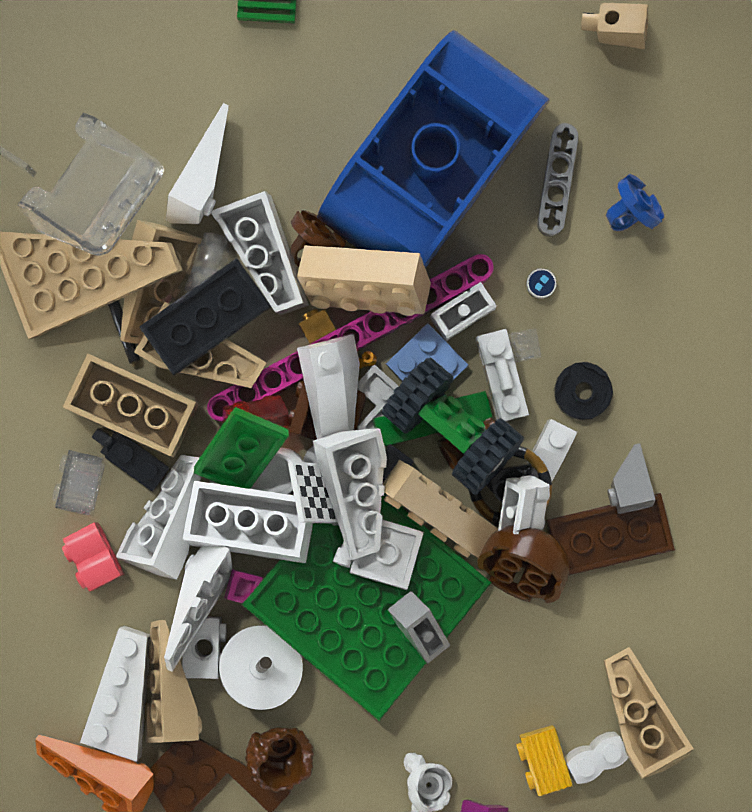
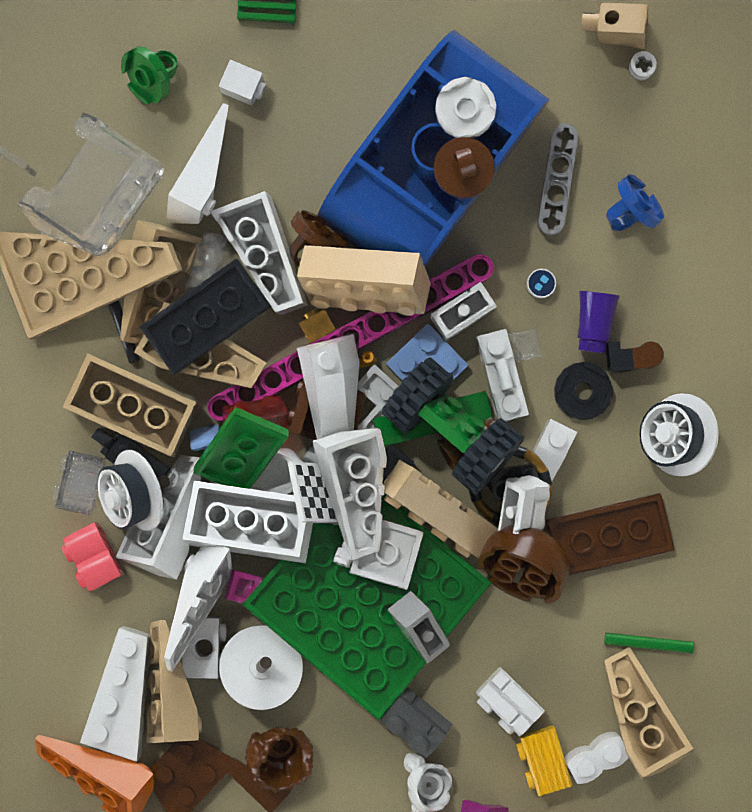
(131, 492): none -> white piece
(148, 74): none -> green tile
(202, 436): none -> light blue slope
(242, 83): none -> white brick
(416, 723): none -> dark grey brick
(463, 168): none -> reddish brown tile
(465, 108): none -> white tile
(509, 702): none -> white brick
(596, 320): none -> dark purple plant
(631, 359): none -> leg
(631, 485): light grey slope -> none
(647, 58): none -> white bush
(649, 642): none -> green bar
(679, 434): none -> white piece

